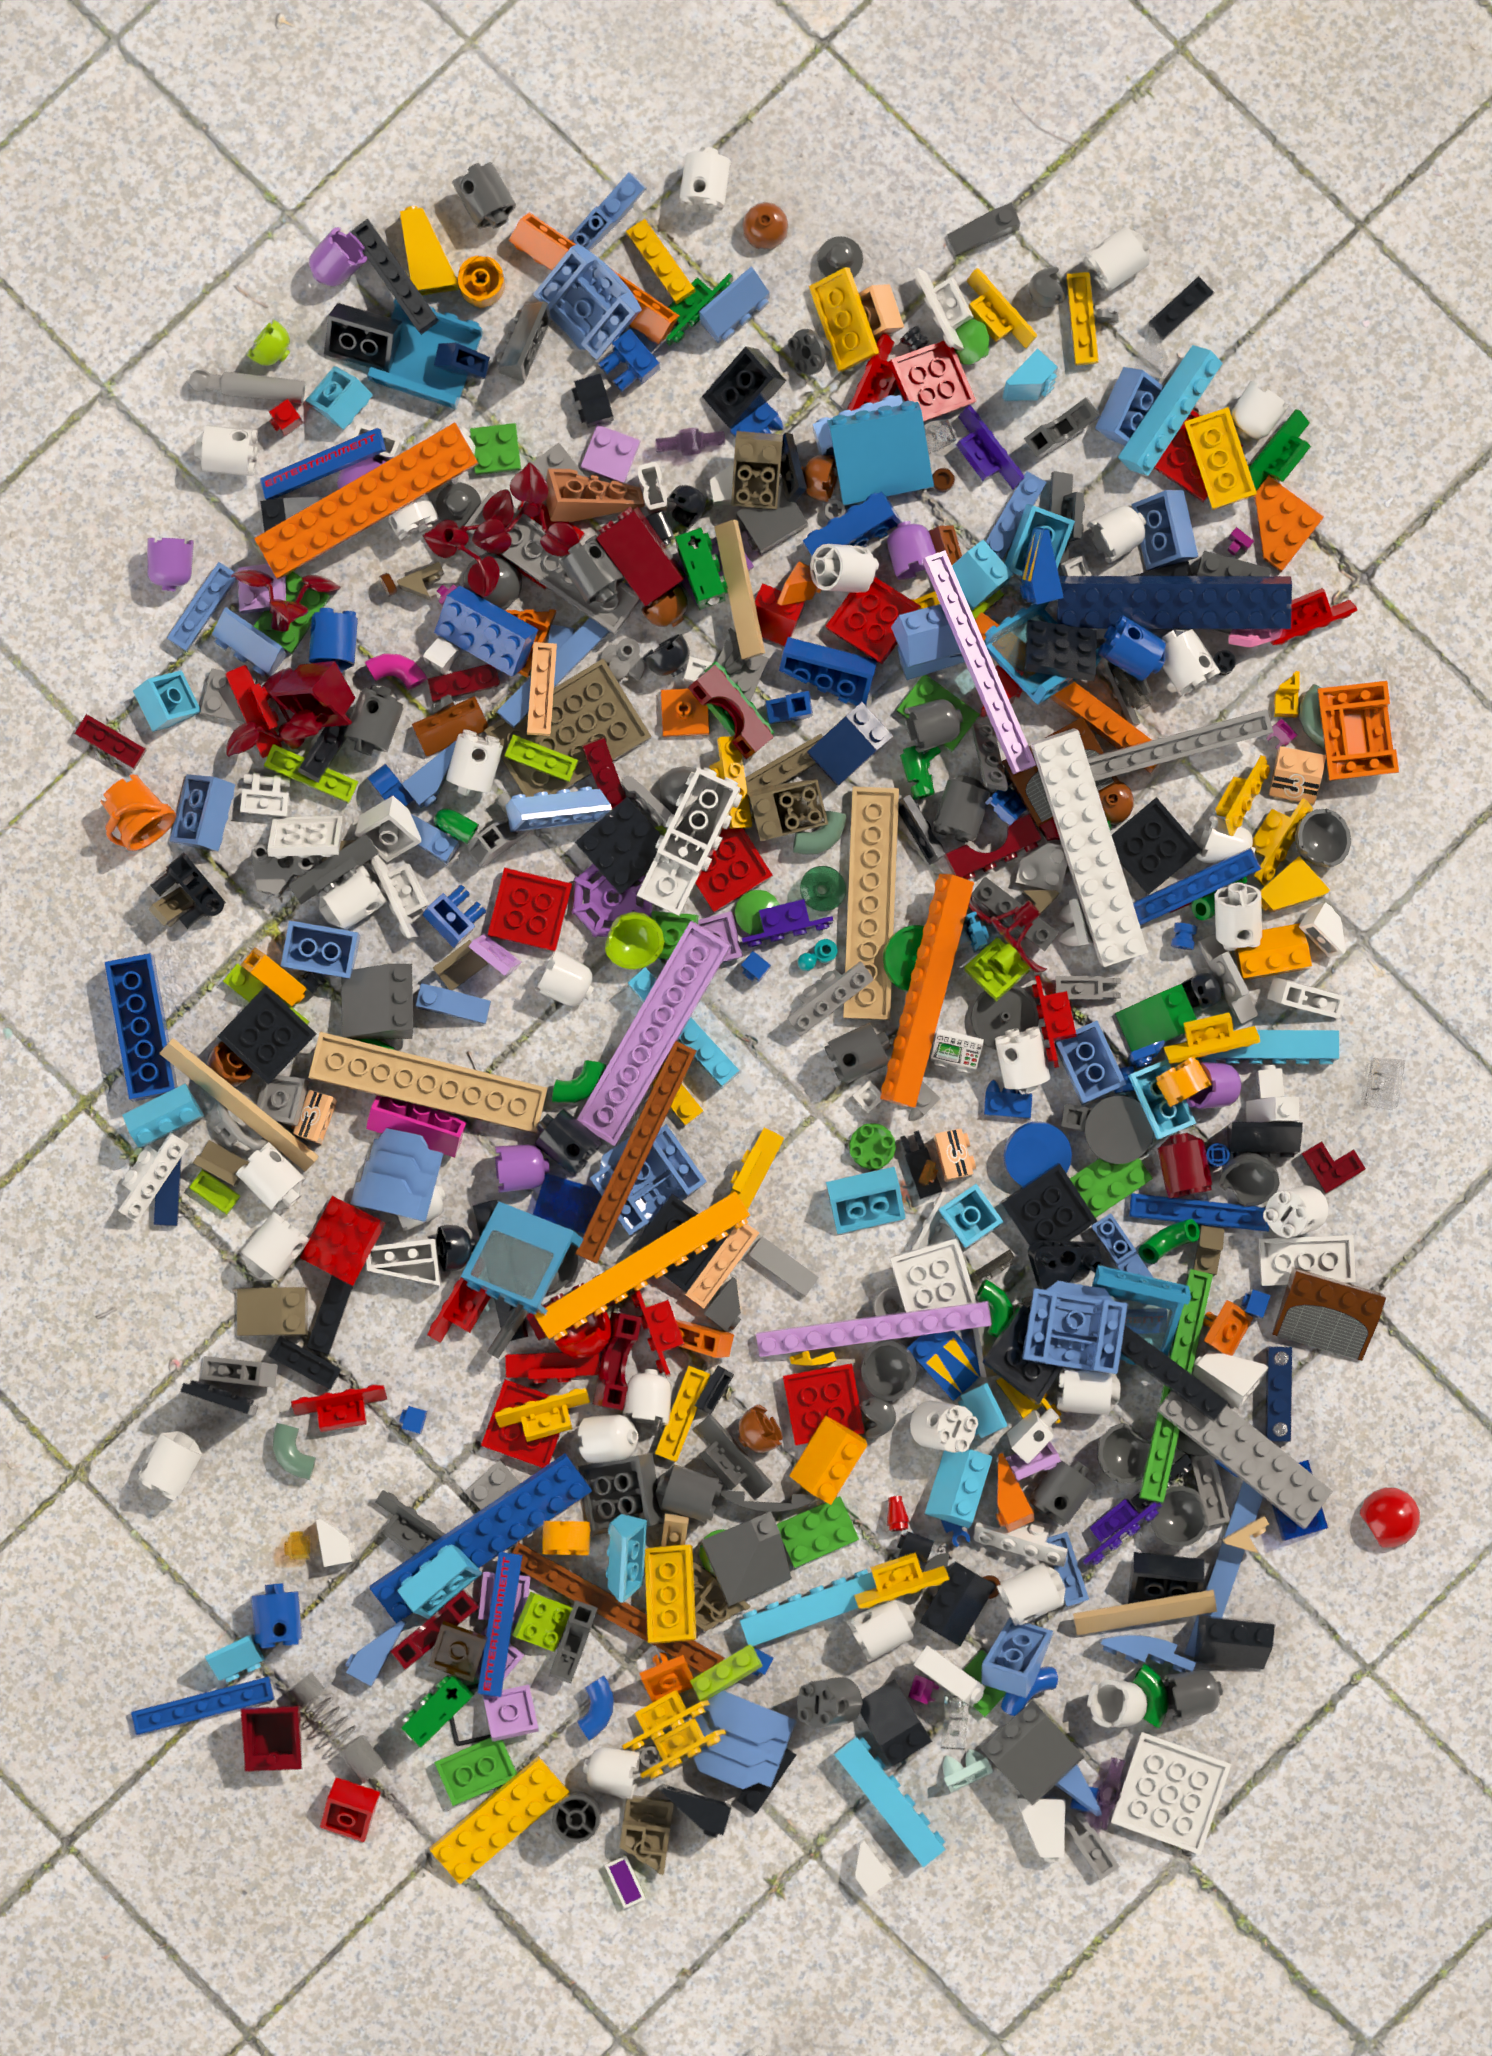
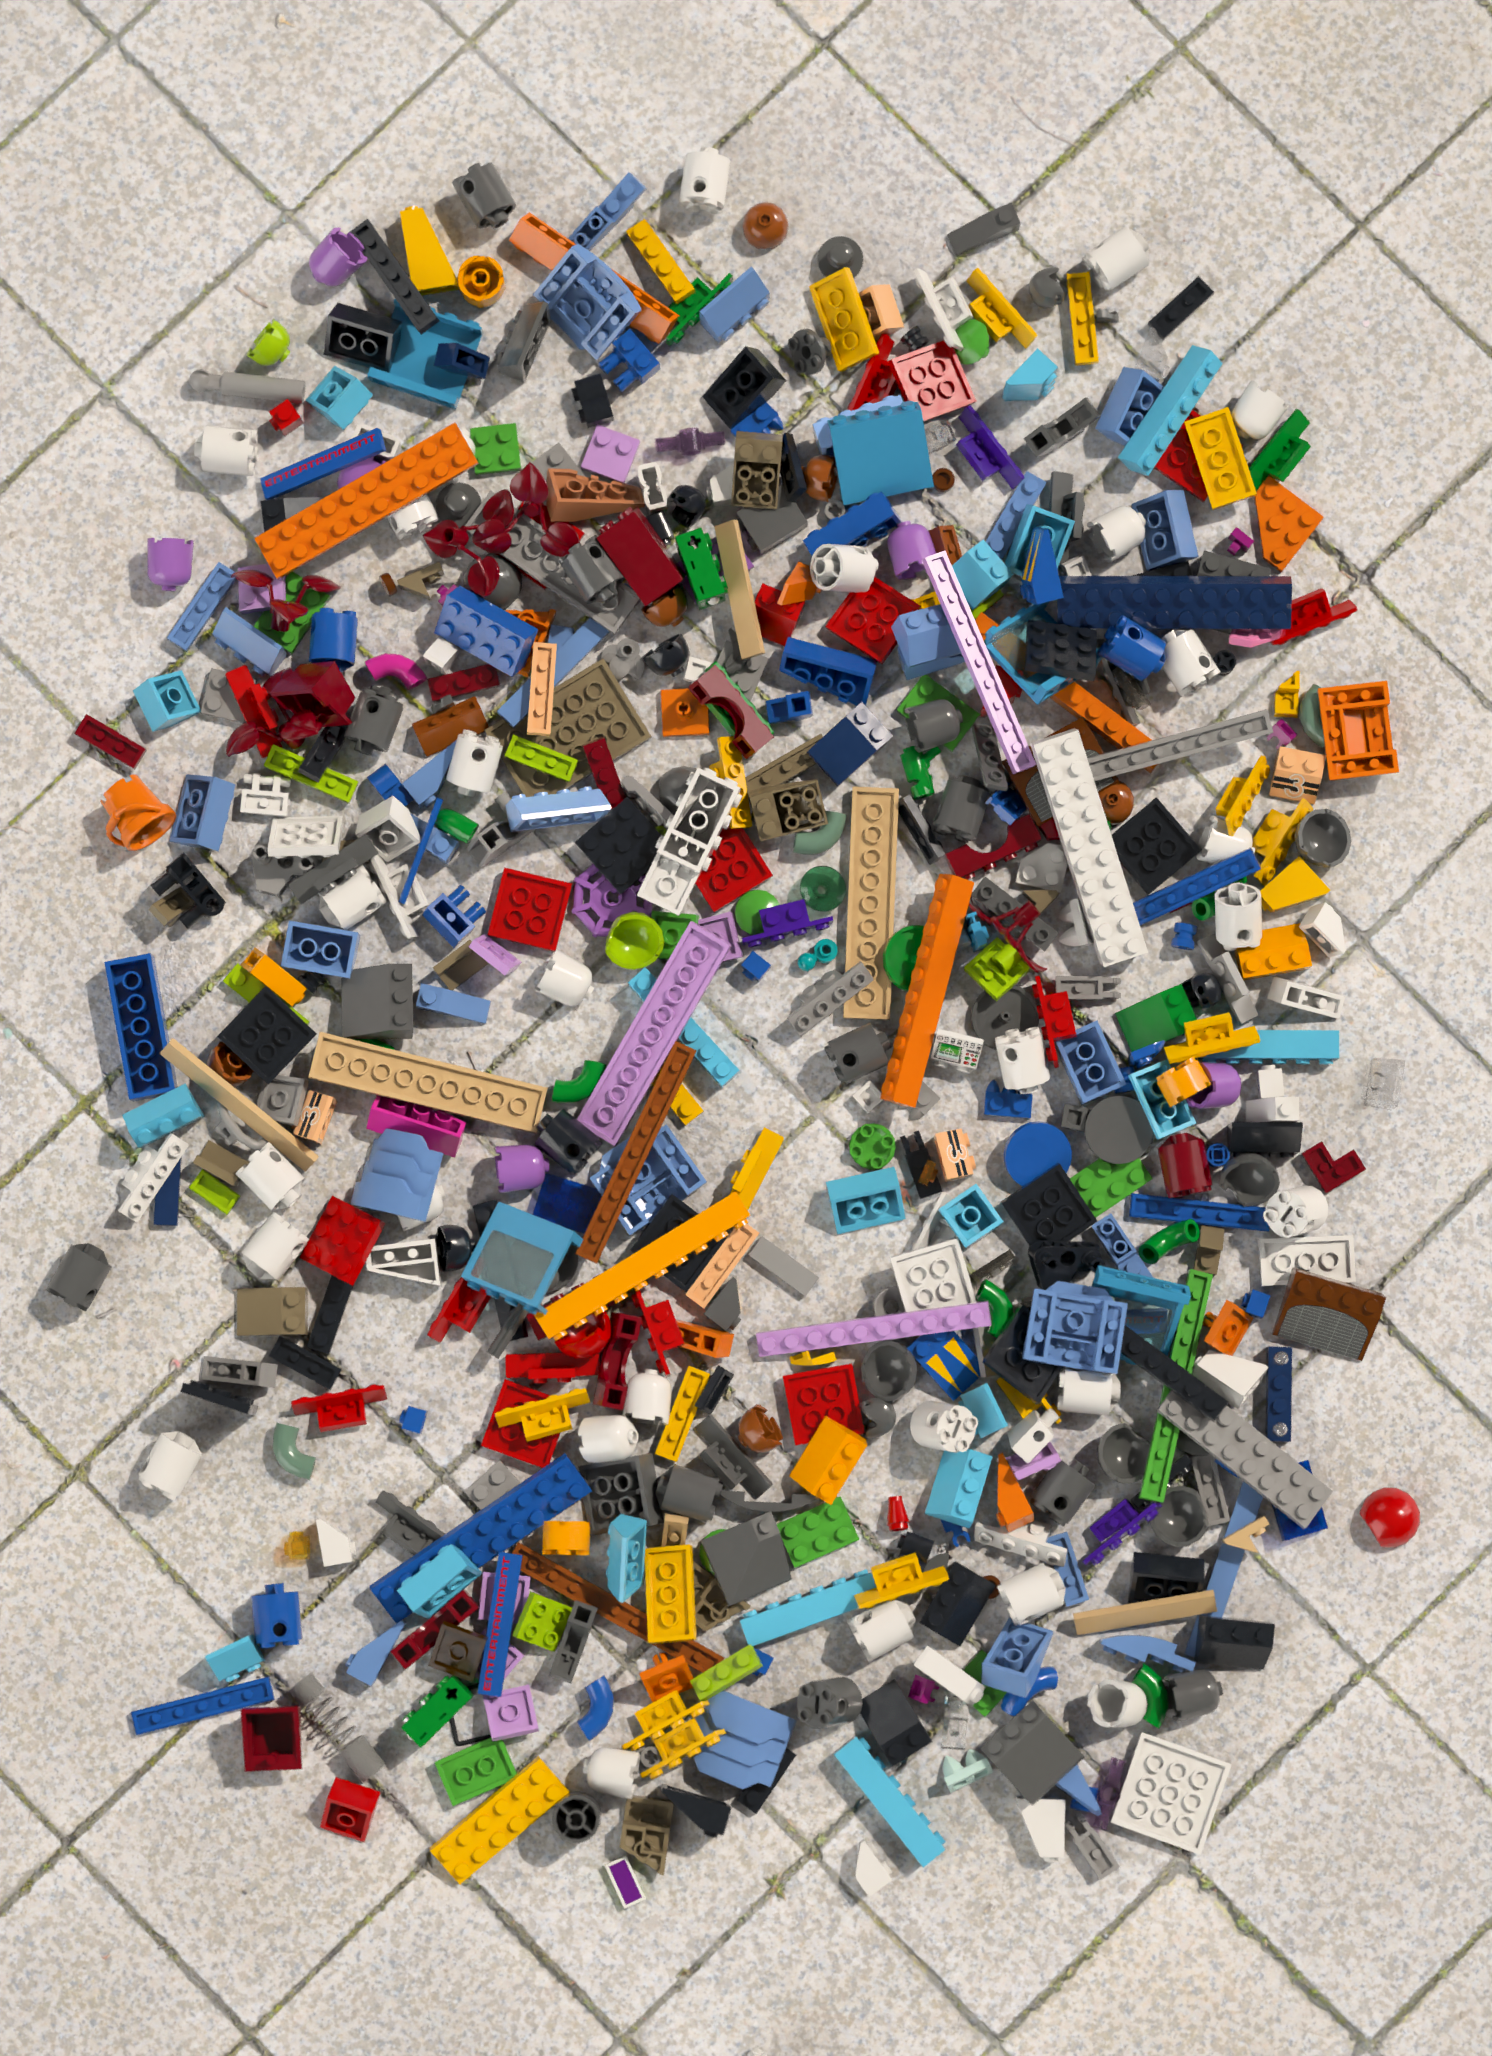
(80, 1275): none -> dark grey cylinder
(420, 851): none -> blue axle

